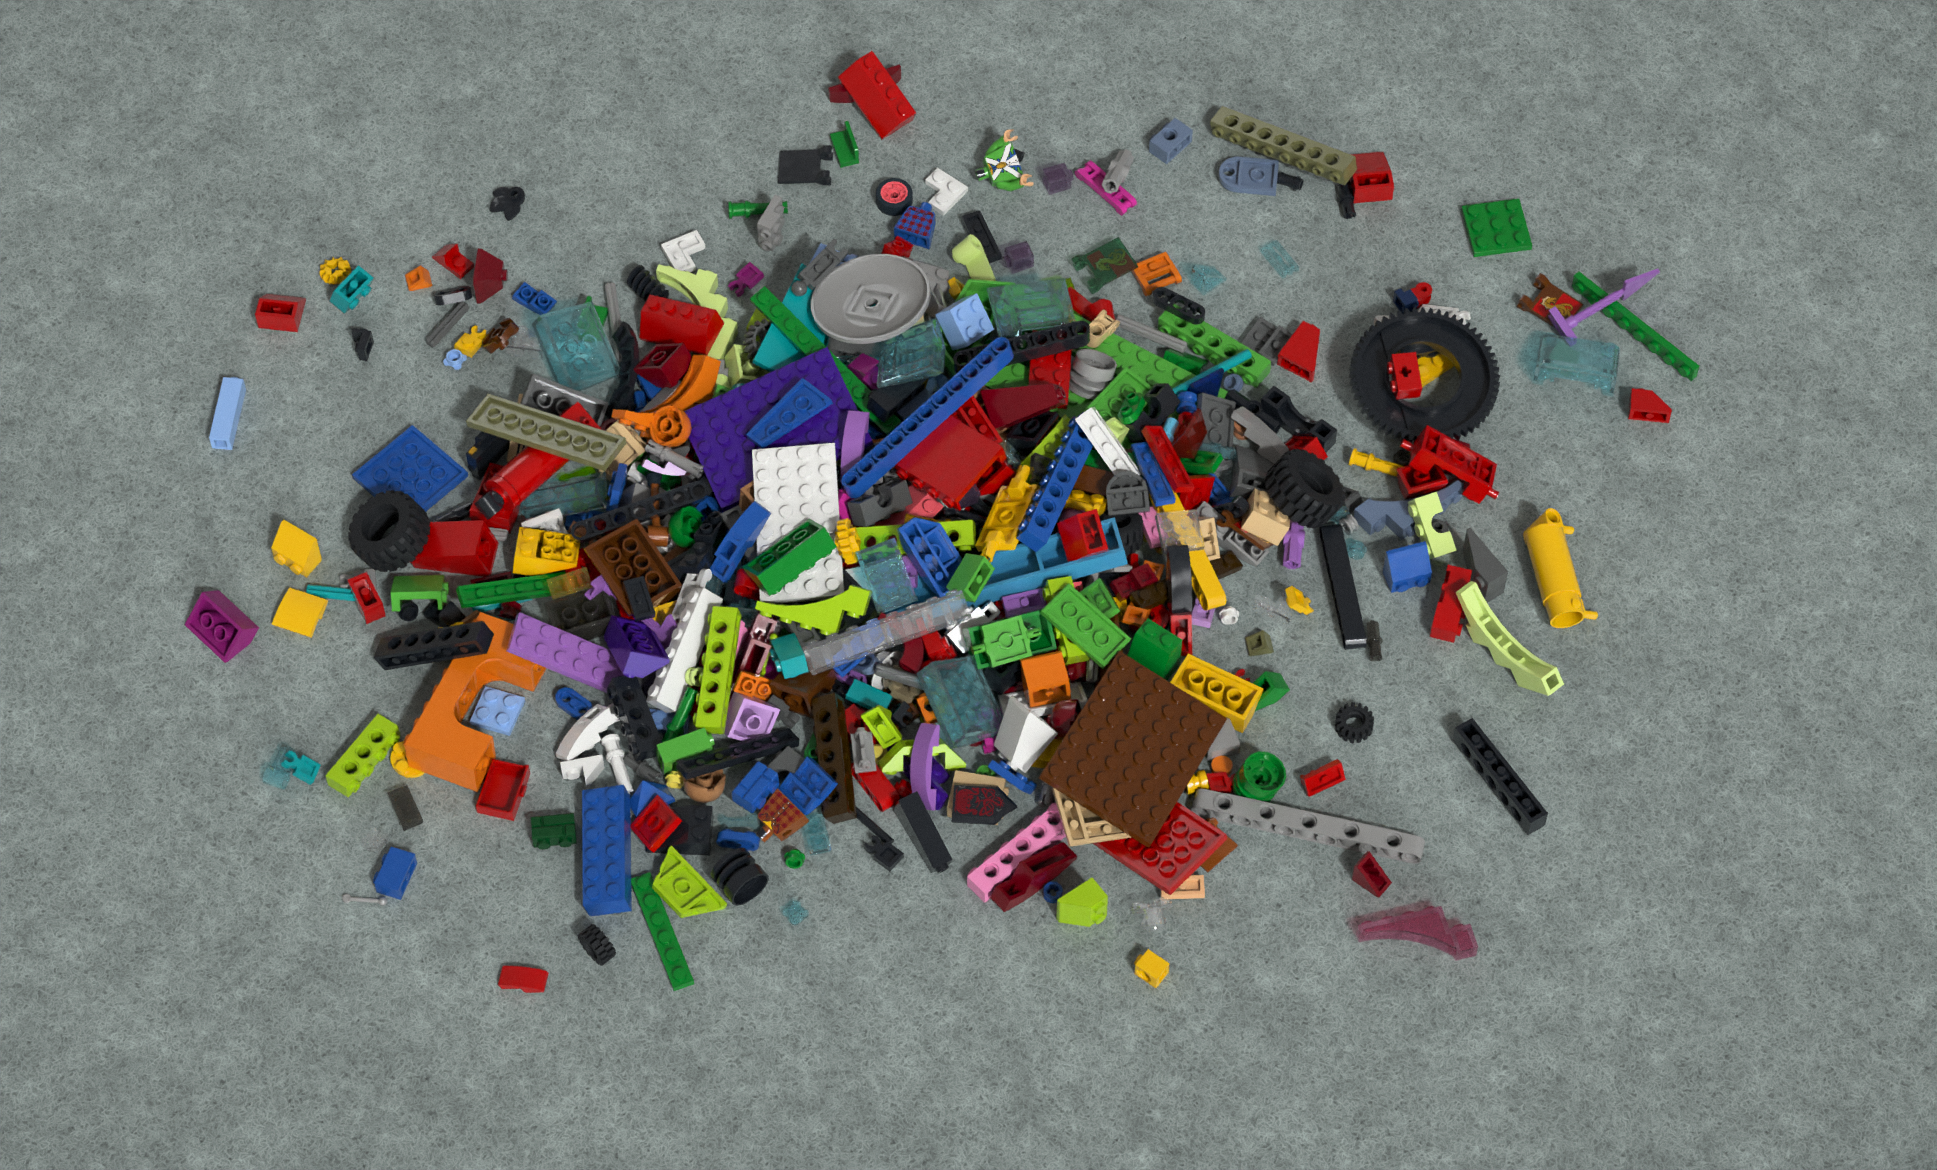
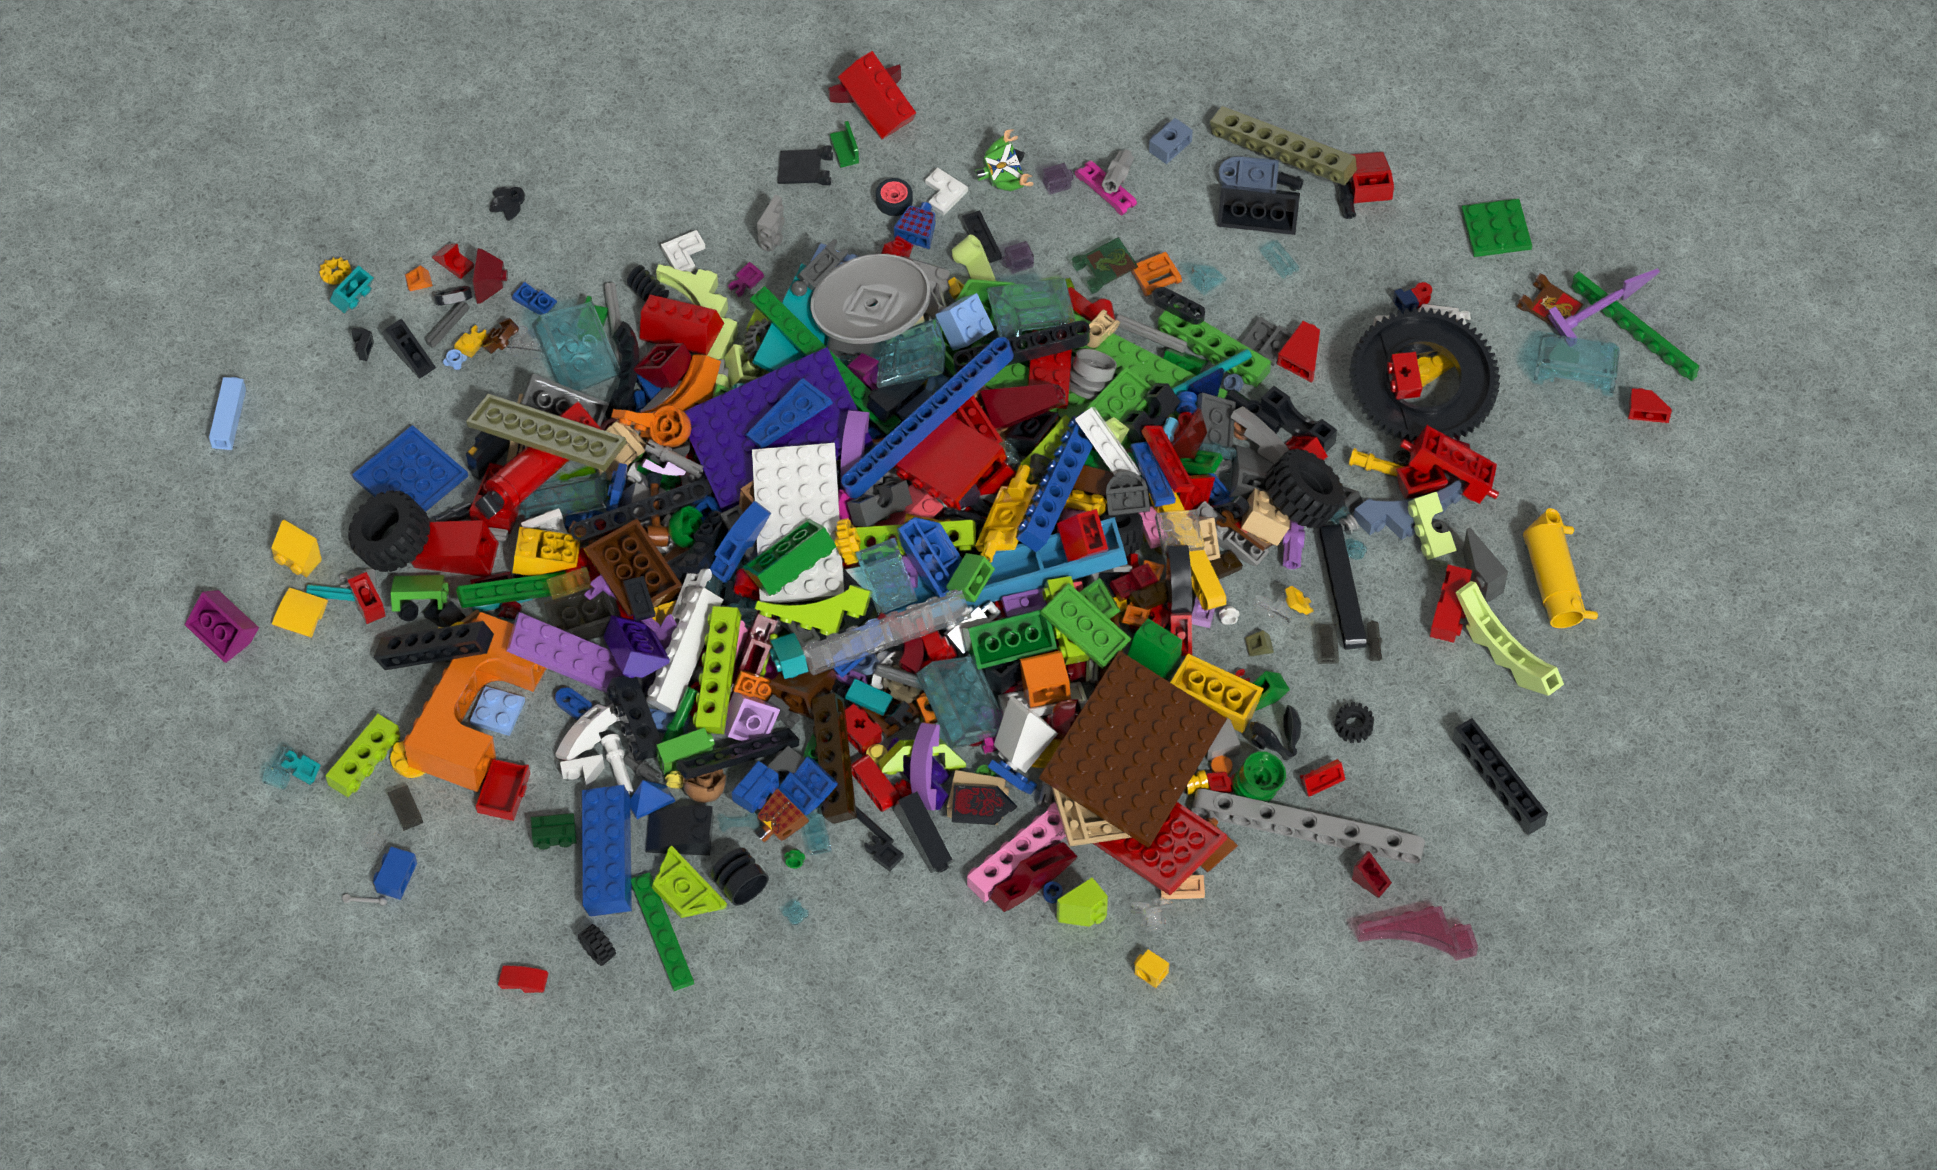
(280, 312): red slope -> none
(408, 348): none -> black slope
(655, 823): red plate -> none
(689, 676): yellowish green bush -> none
(734, 840): blue plate -> none
(747, 209): green pin -> none
(863, 751): light grey hinge -> none
(880, 723): lime slope -> none
(1006, 641): bright green plate -> none
(1131, 408): green plate -> none
(1258, 209): none -> black slope
(1265, 737): none -> black animal
(1326, 644): none -> clear smoke plate
(1407, 567): blue slope -> none

